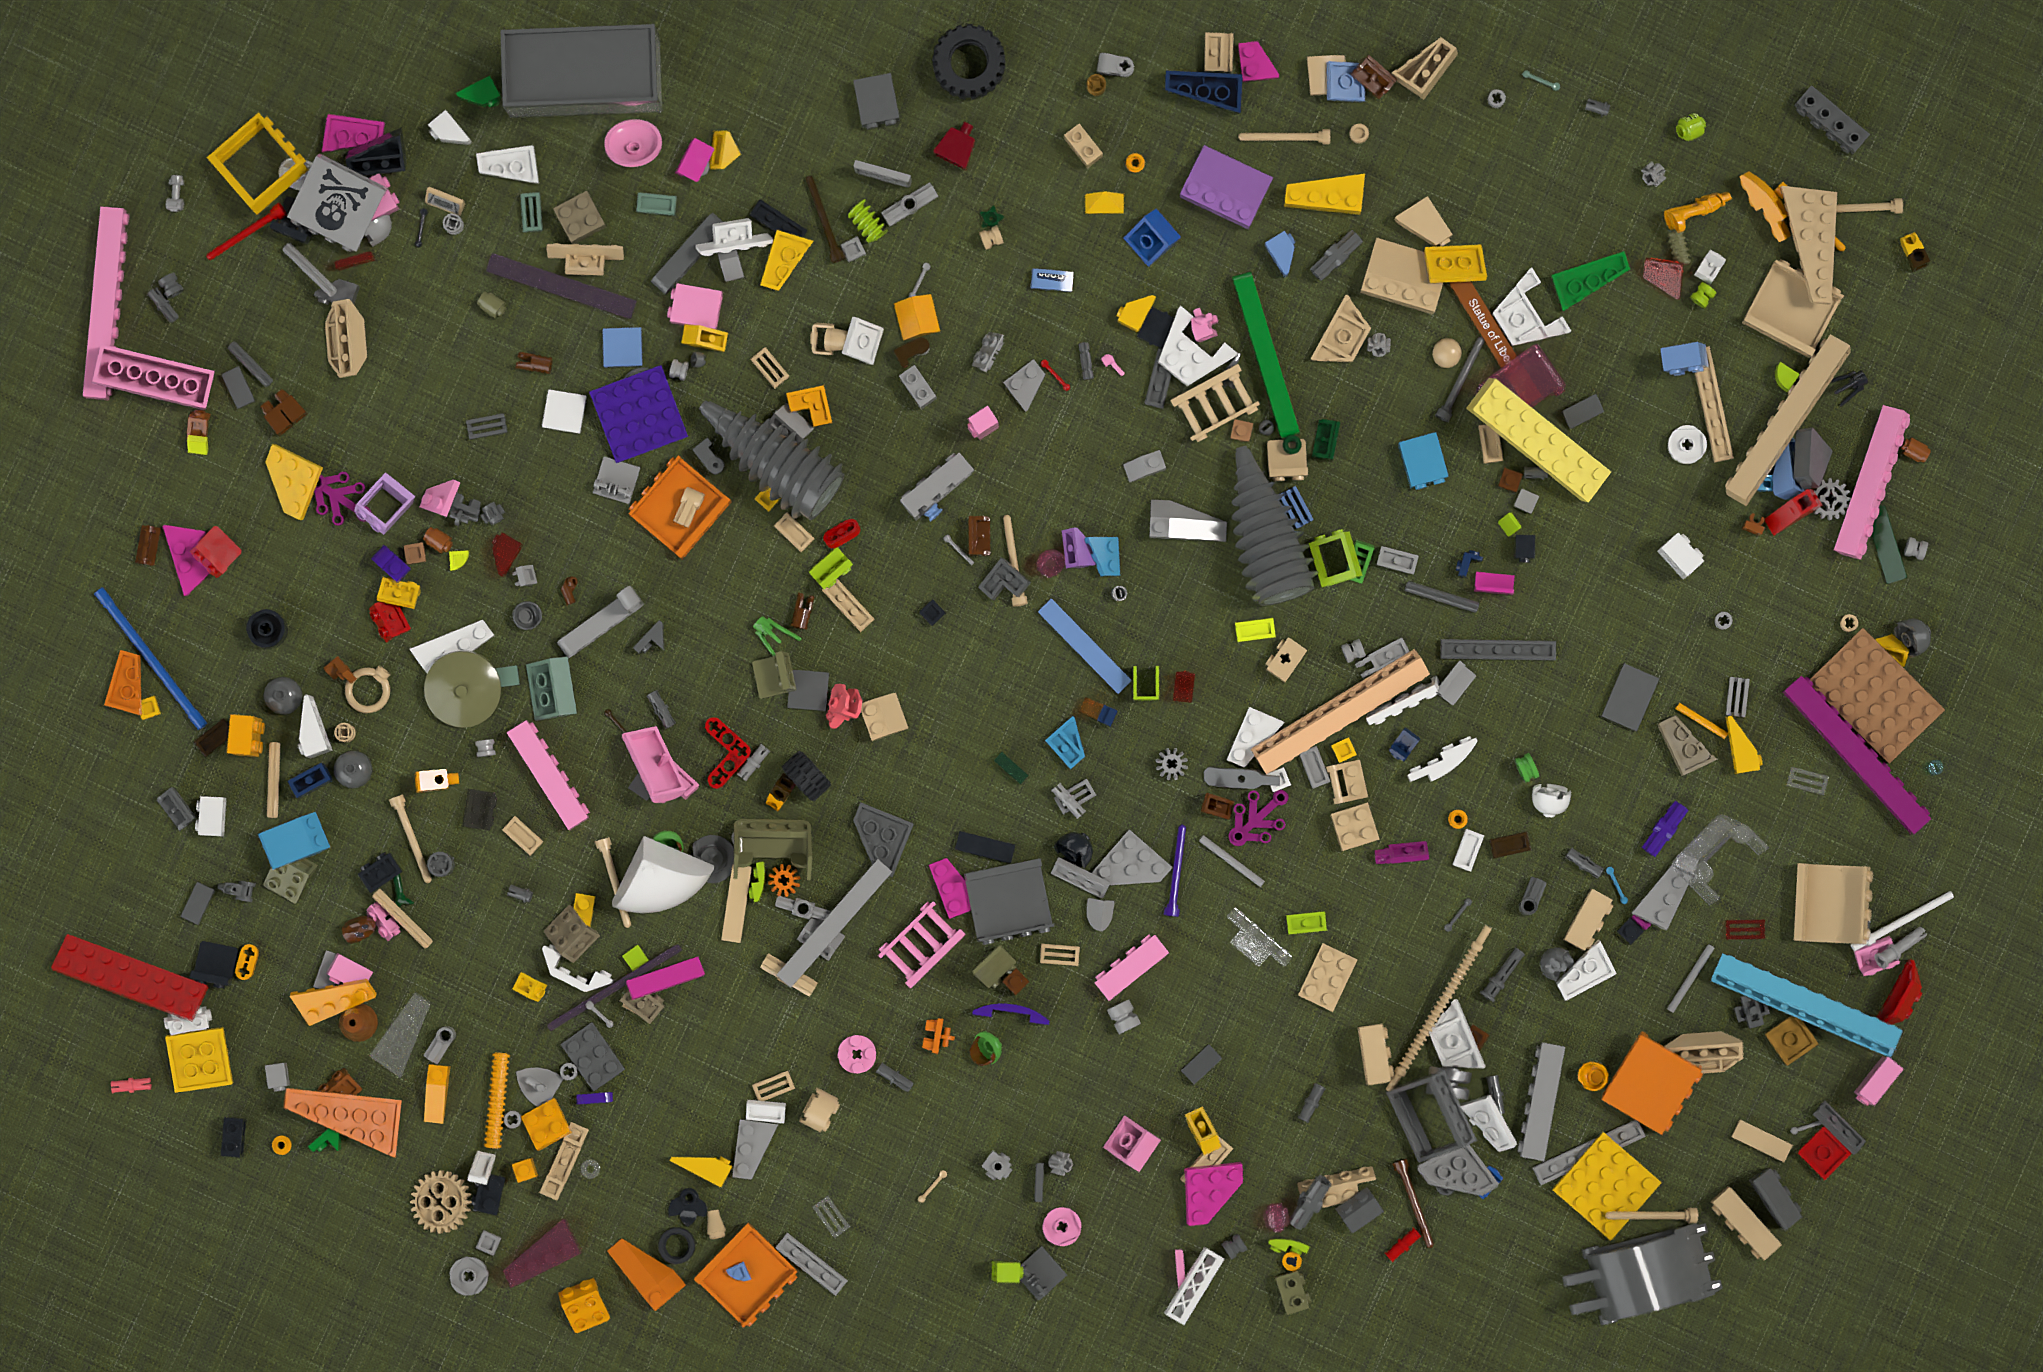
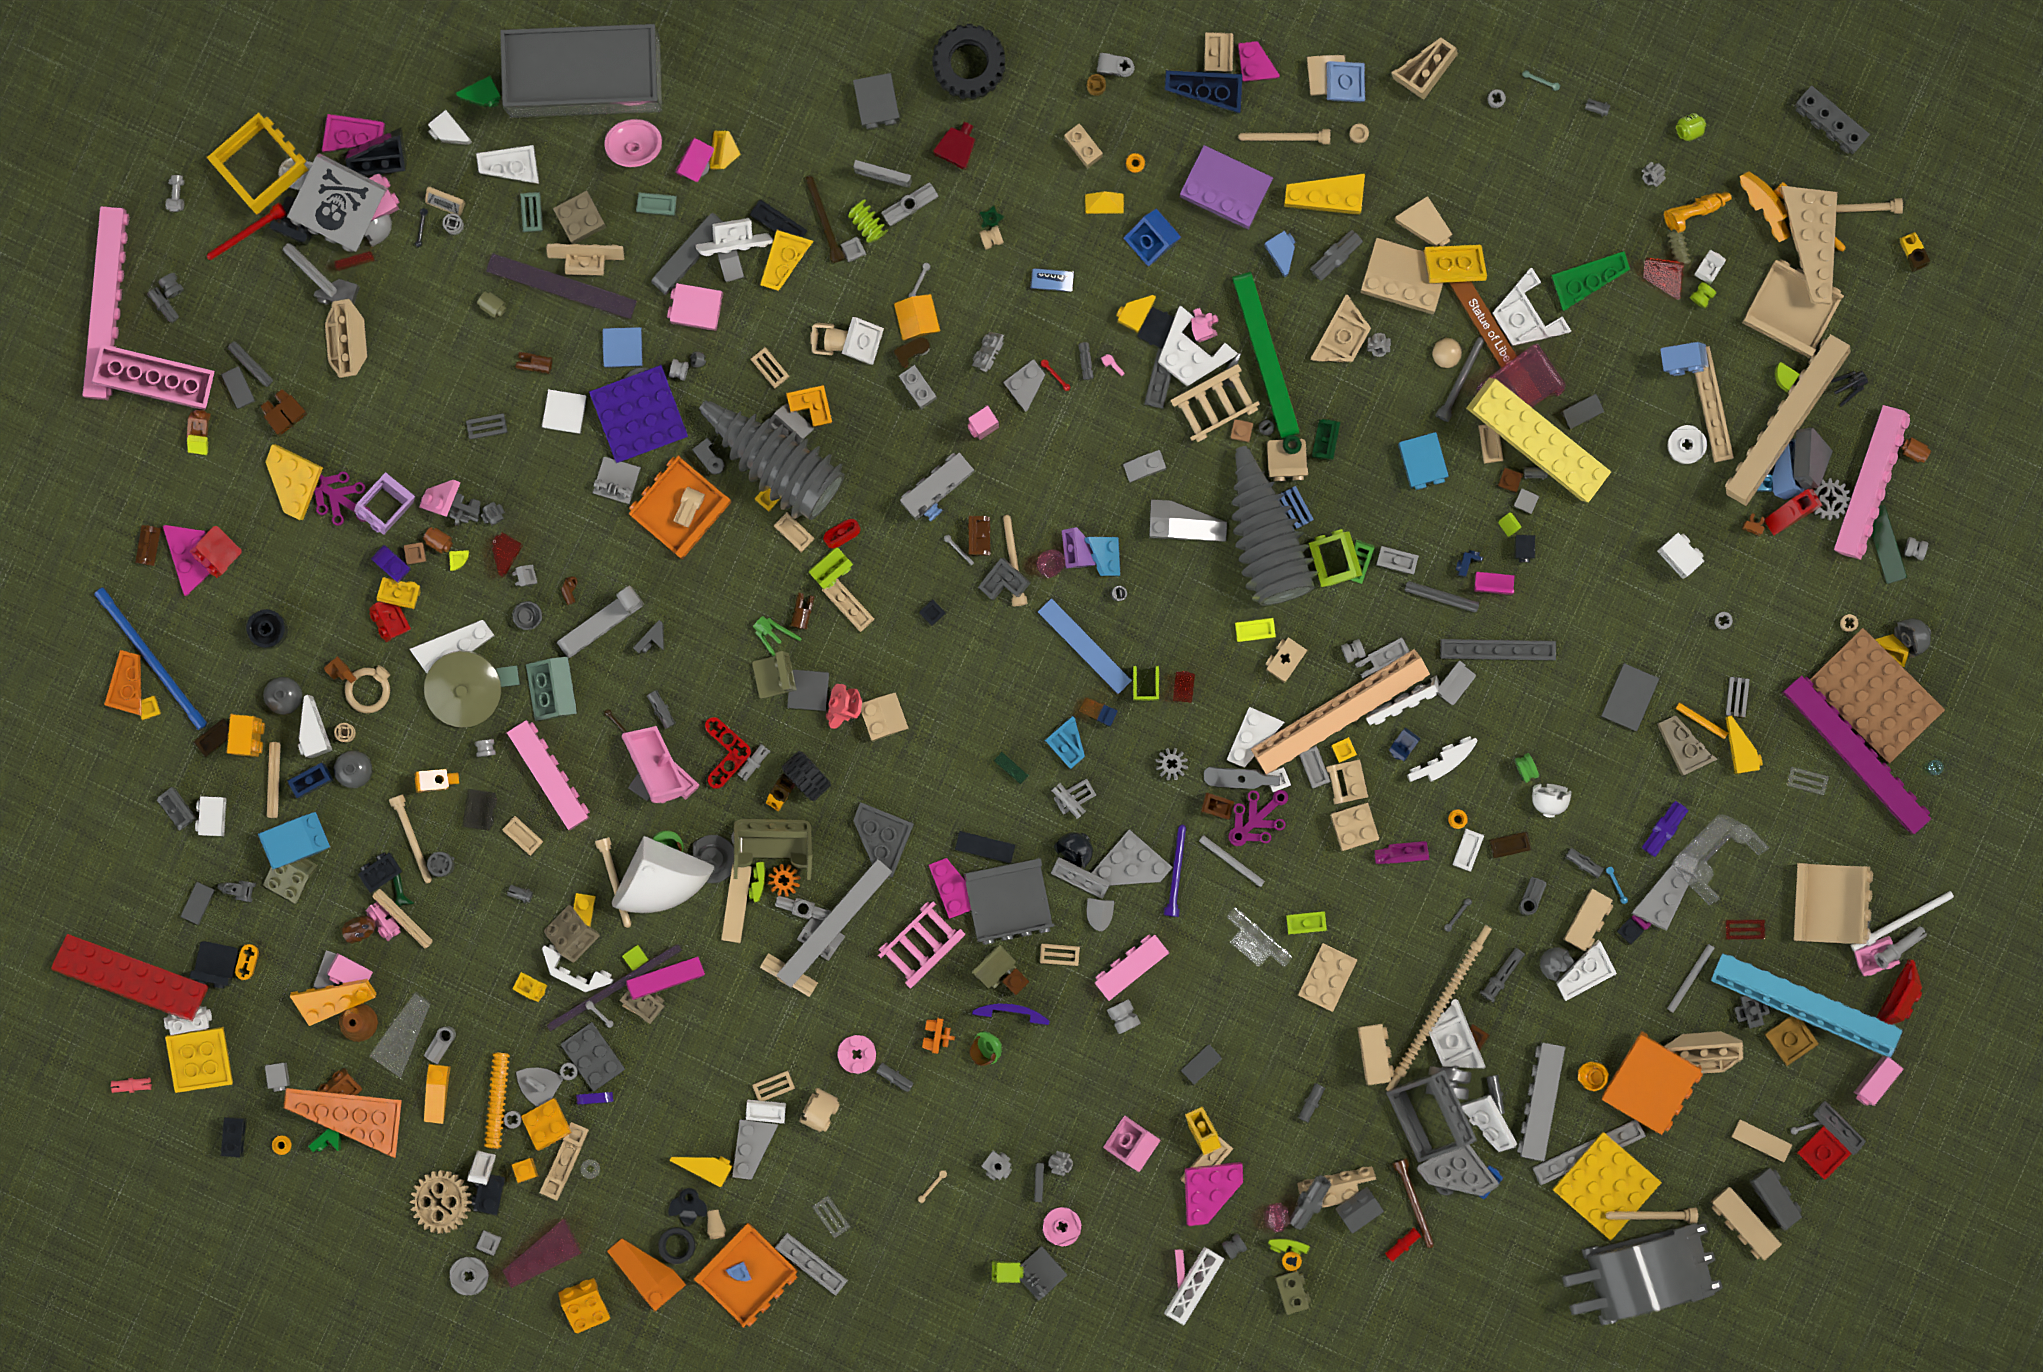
(704, 337): yellow slope -> none
(1373, 76): reddish brown hinge -> none

